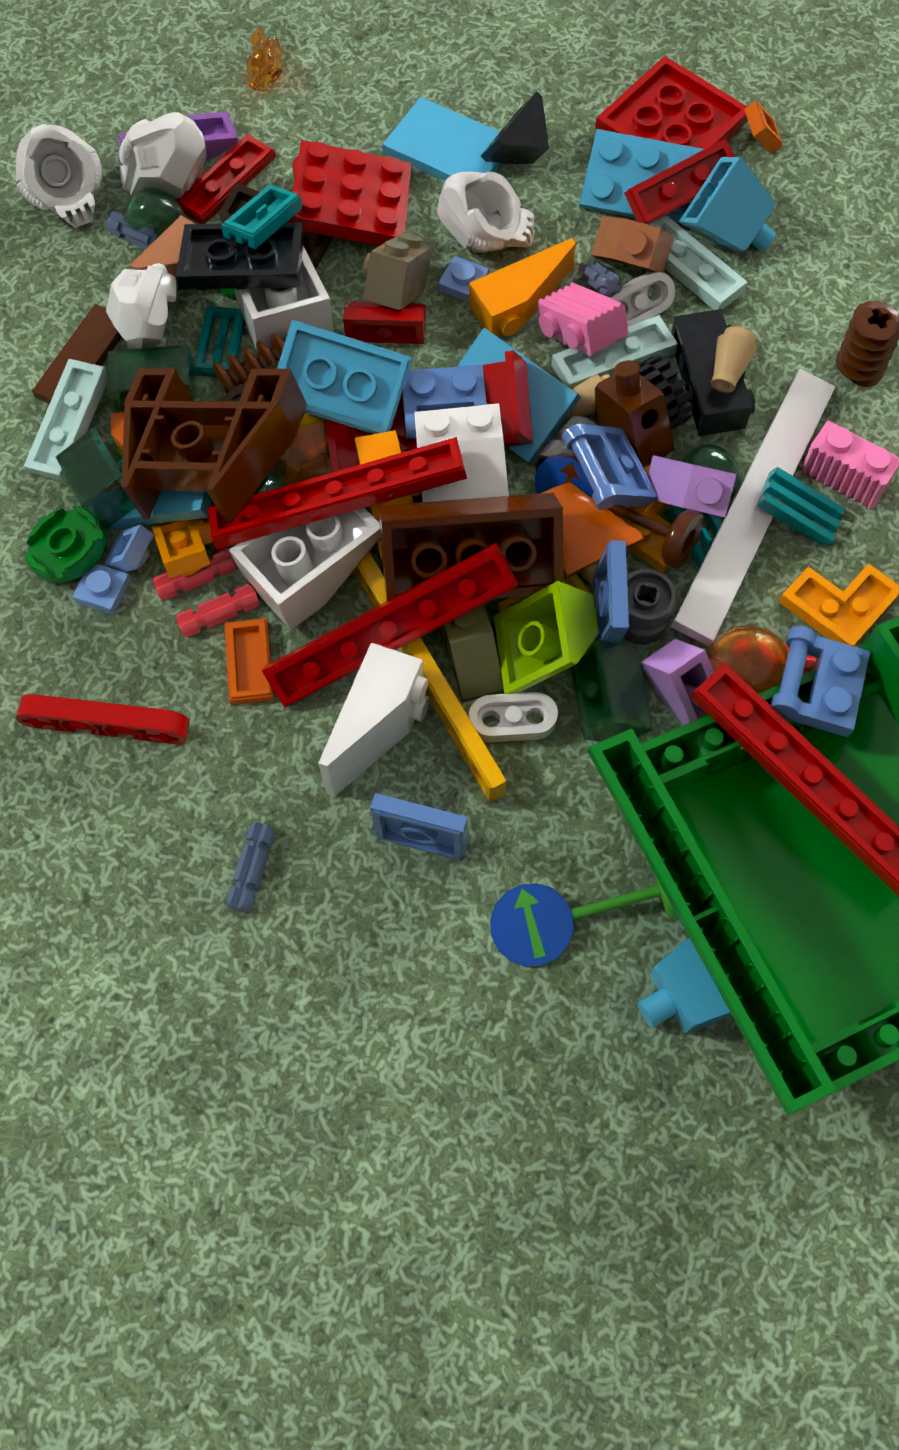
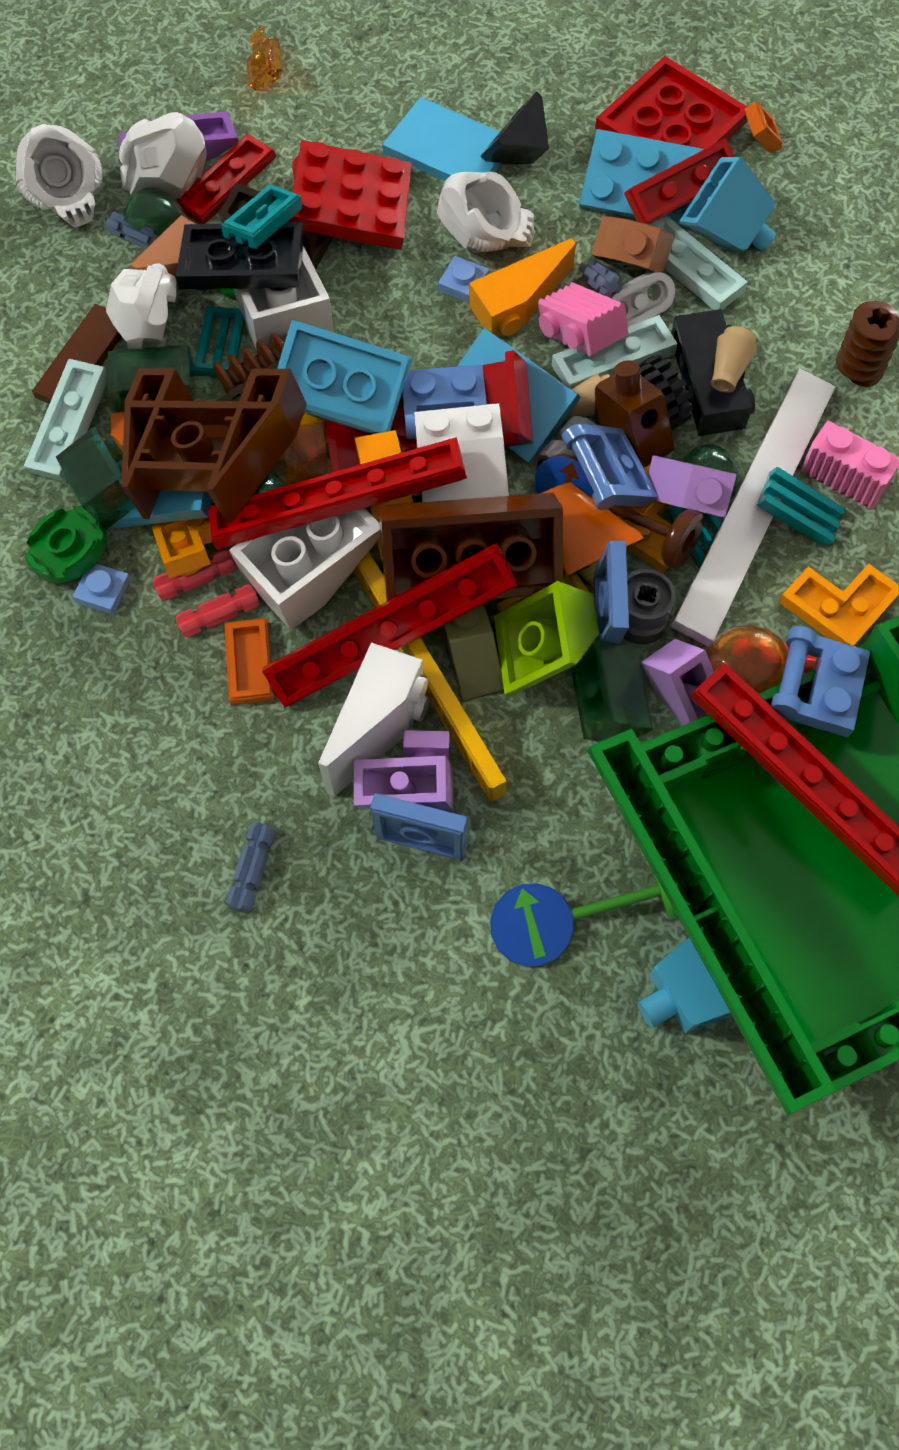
(103, 718): red beam -> none
(129, 549): light blue plate -> none
(382, 324): red panel -> none
(397, 271): dark tan brick -> none
(411, 779): none -> lavender slope
(426, 743): none -> lavender plate
(512, 716): white plate -> none

